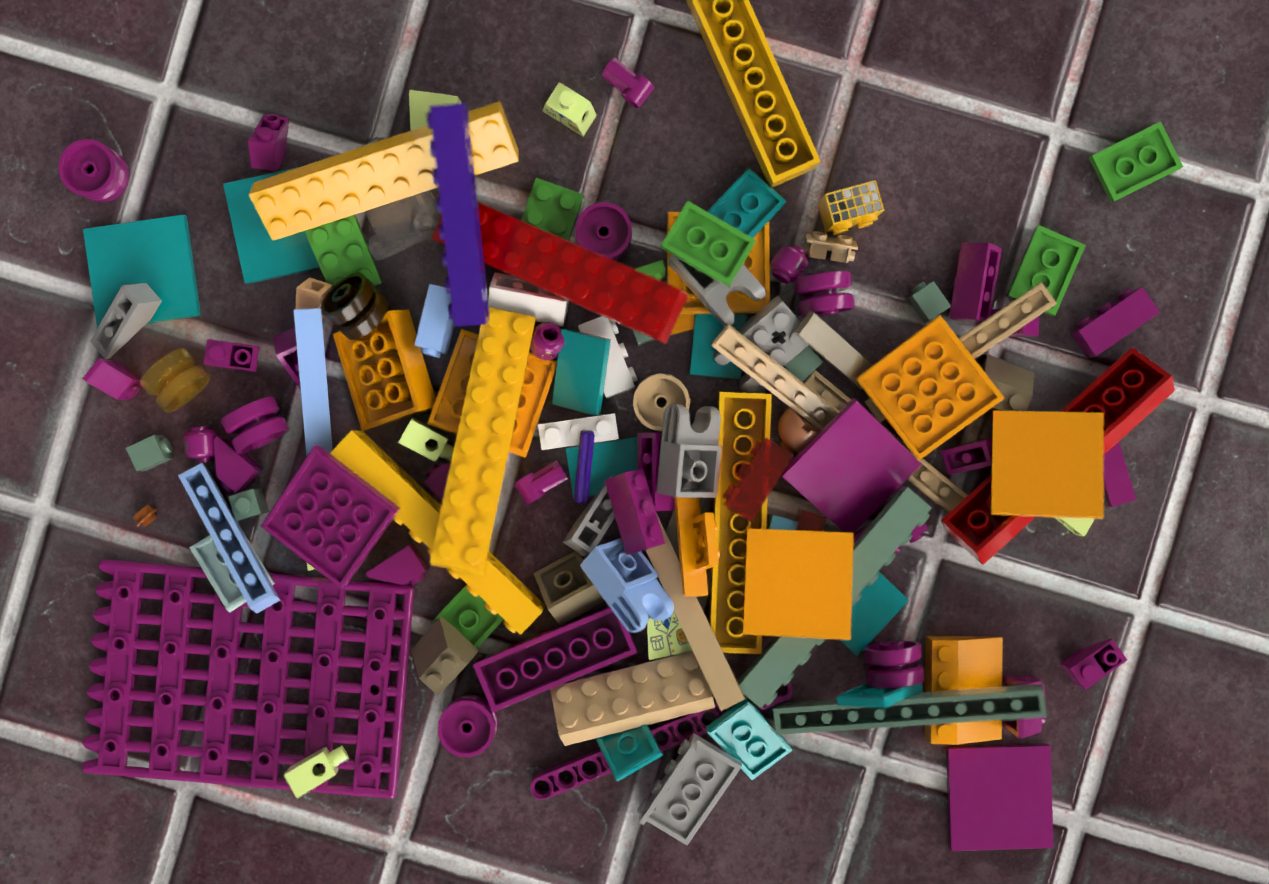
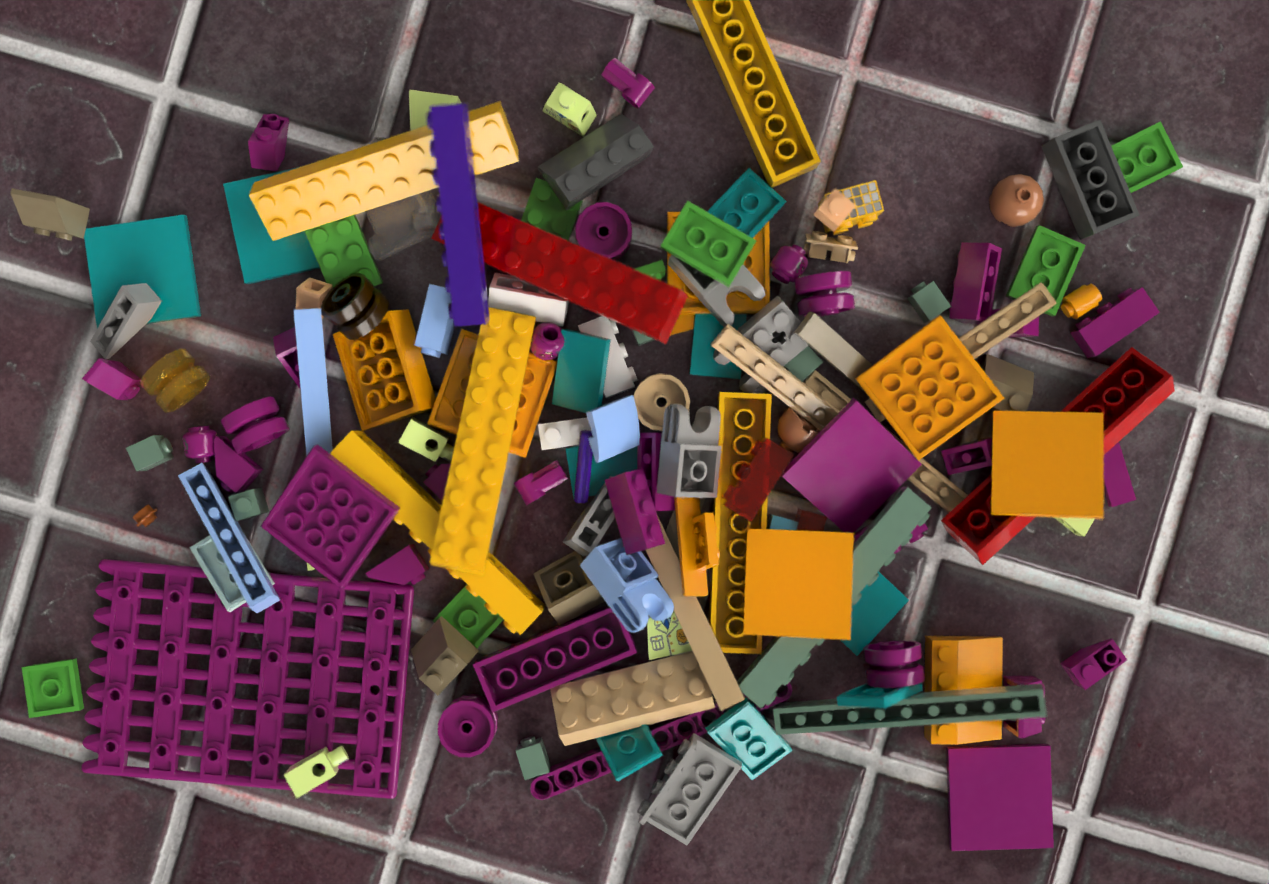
(51, 214): none -> dark tan slope
(52, 688): none -> bright green plate
(93, 171): magenta wheel -> none
(231, 355): magenta slope -> none
(532, 757): none -> sand green brick
(596, 160): none -> dark grey slope
(614, 428): none -> light blue slope
(834, 210): none -> light nougat brick
(1016, 200): none -> nougat cylinder
(1081, 301): none -> light orange brick
(1090, 179): none -> dark grey slope

